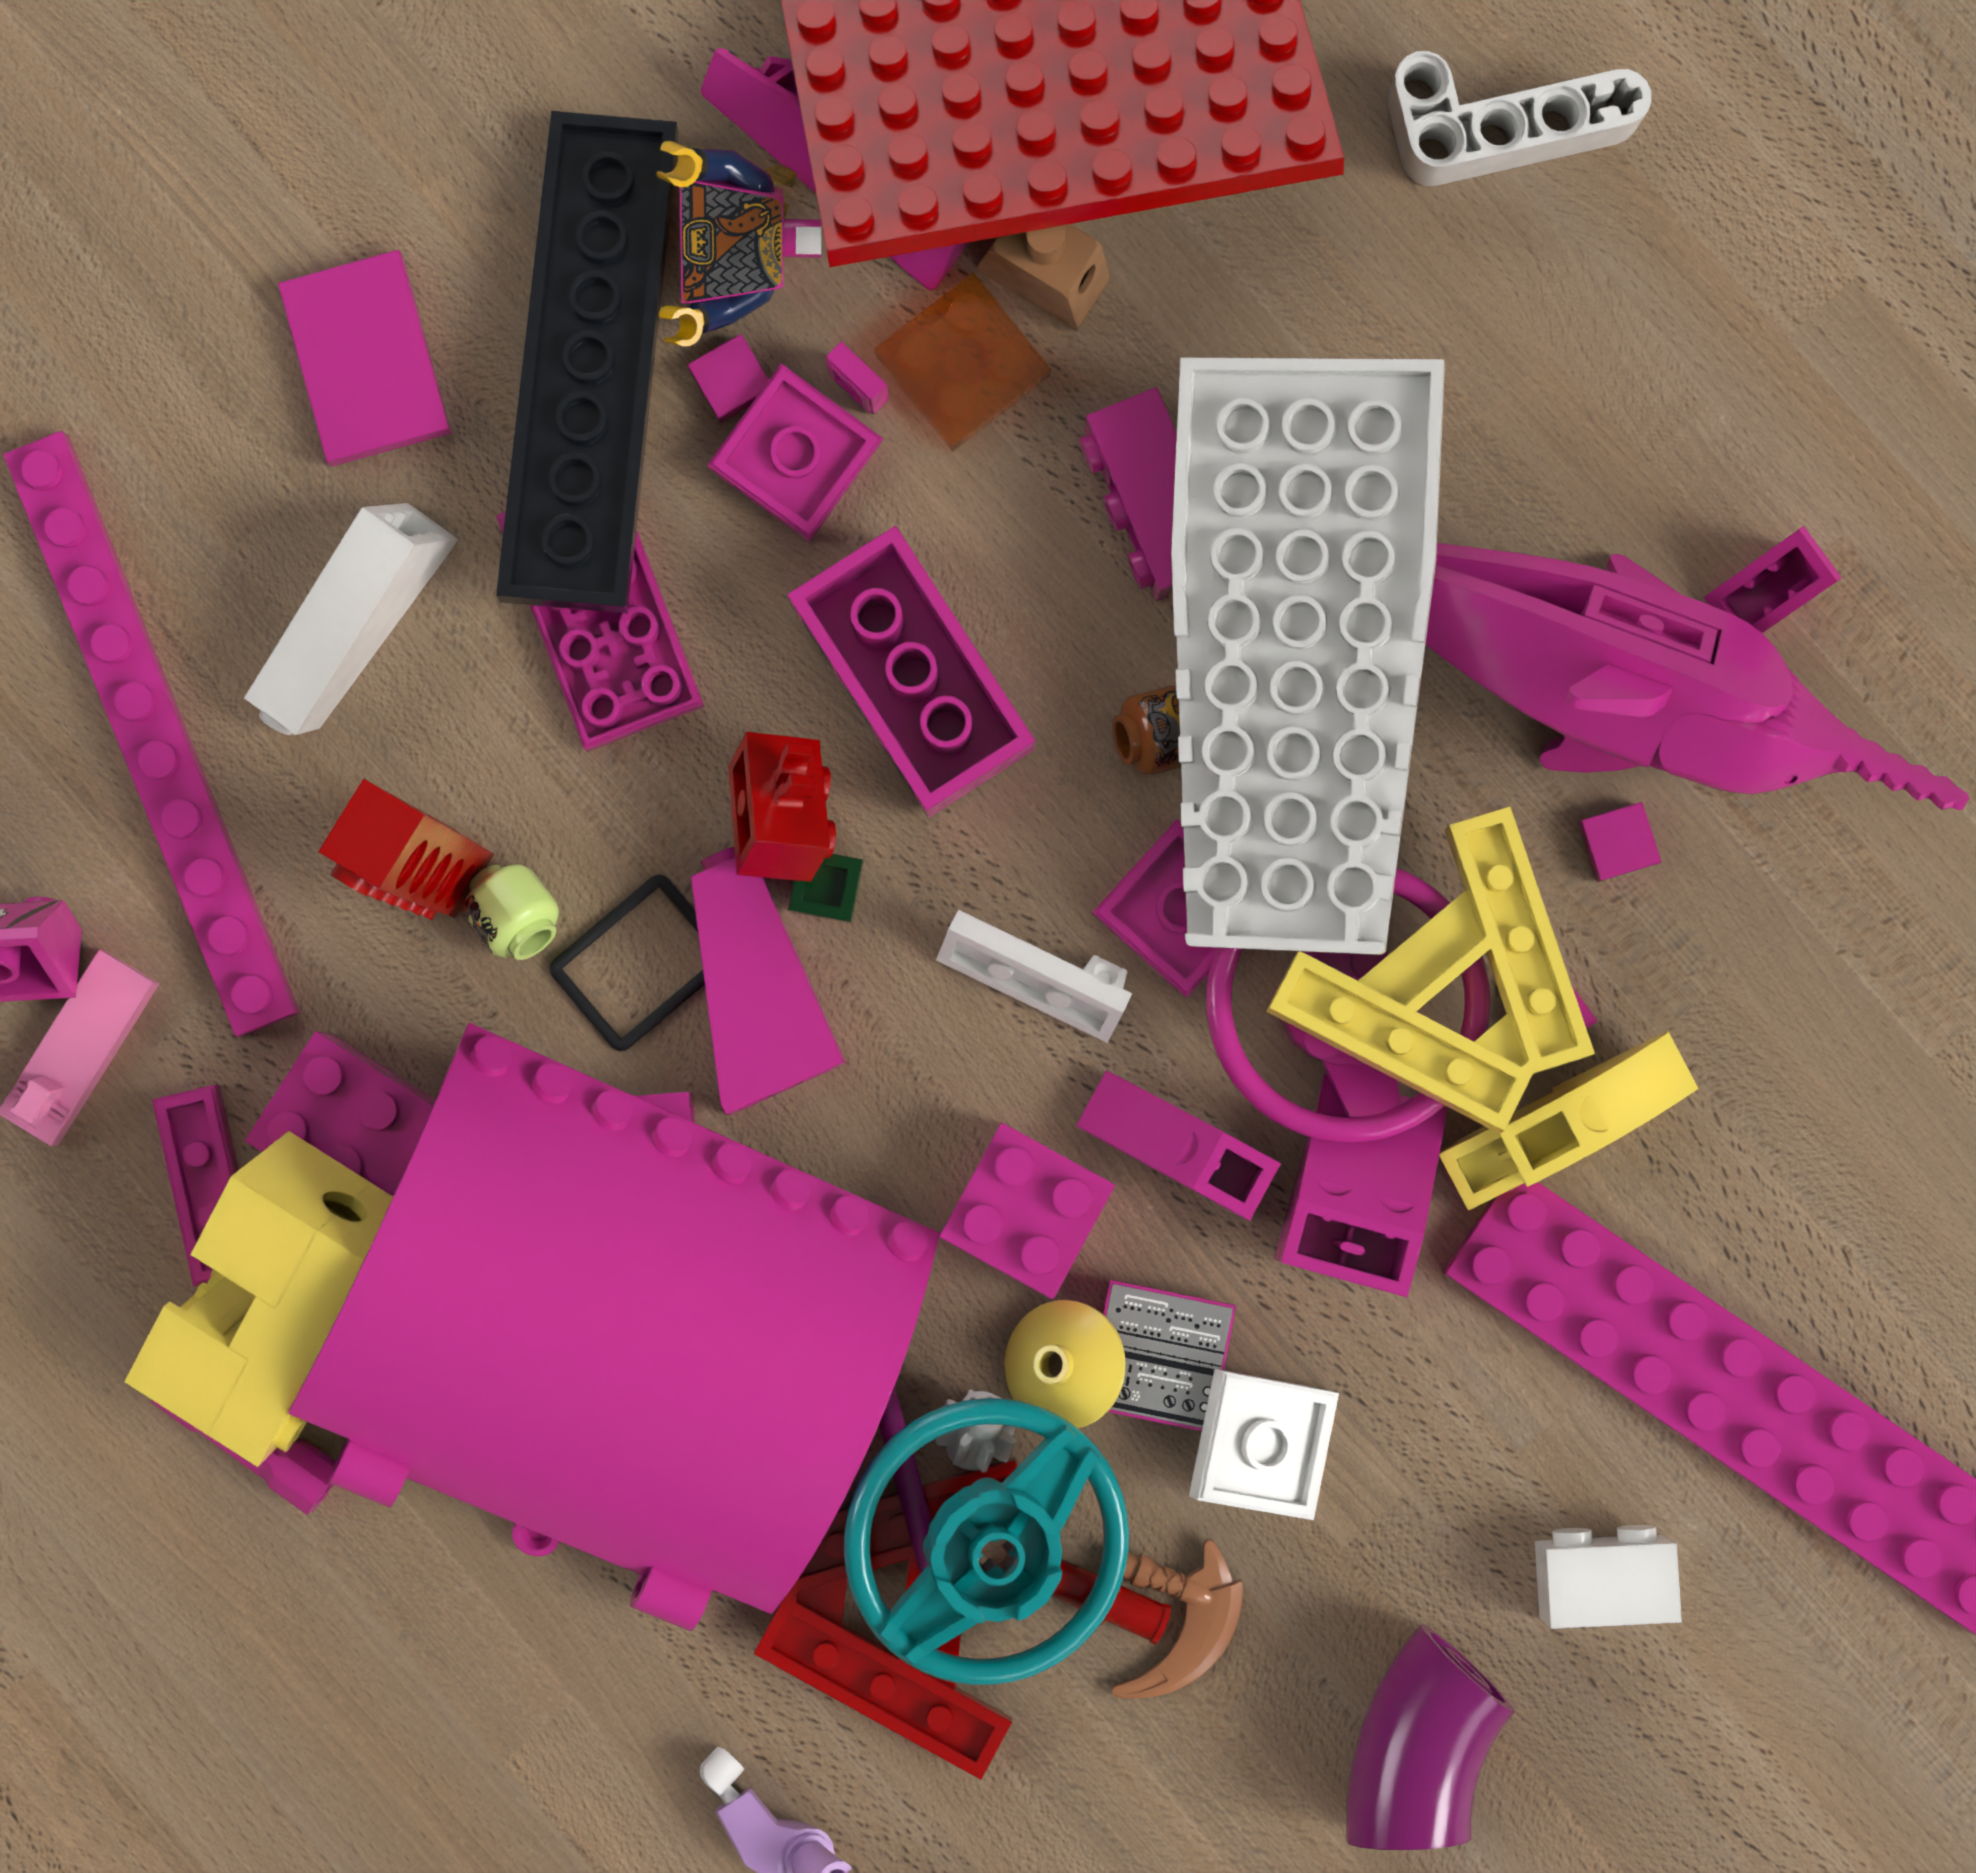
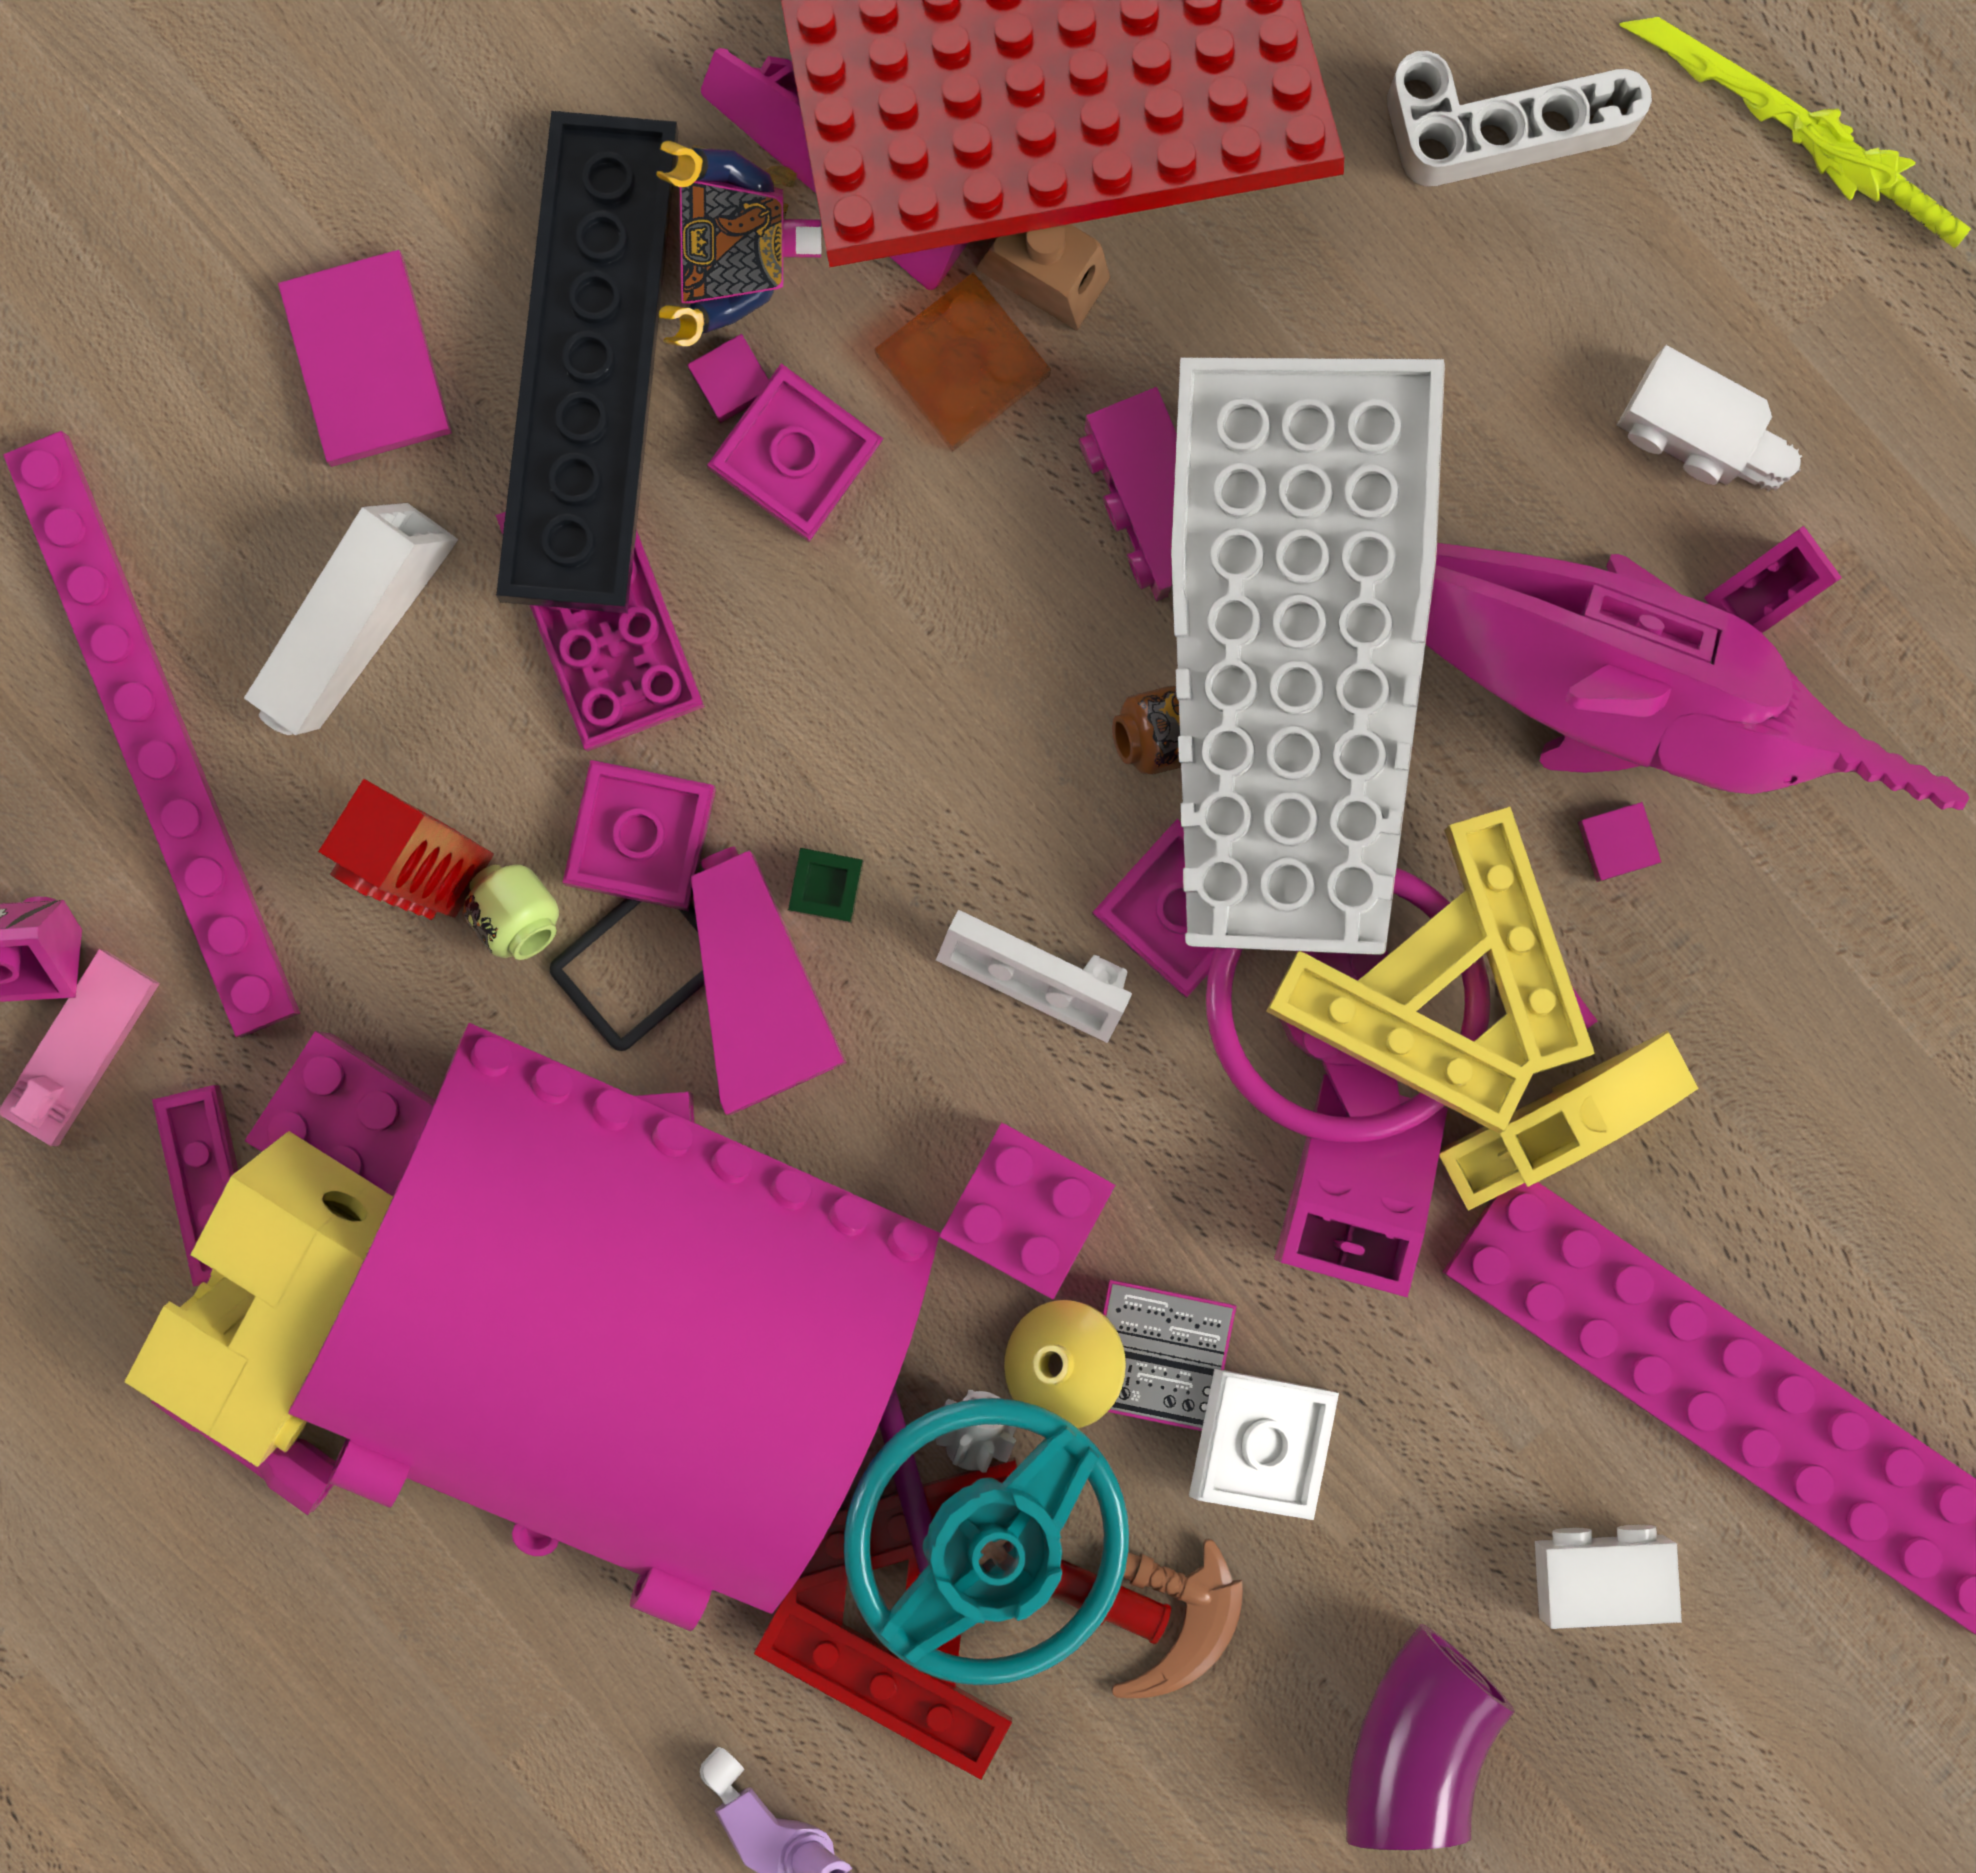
(639, 835): none -> dark pink tile
(780, 807): red brick -> none
(856, 378): dark pink tile -> none
(912, 671): dark pink brick -> none
(1178, 1145): dark pink slope -> none
(1707, 424): none -> white hinge
(1819, 131): none -> neon yellow sword

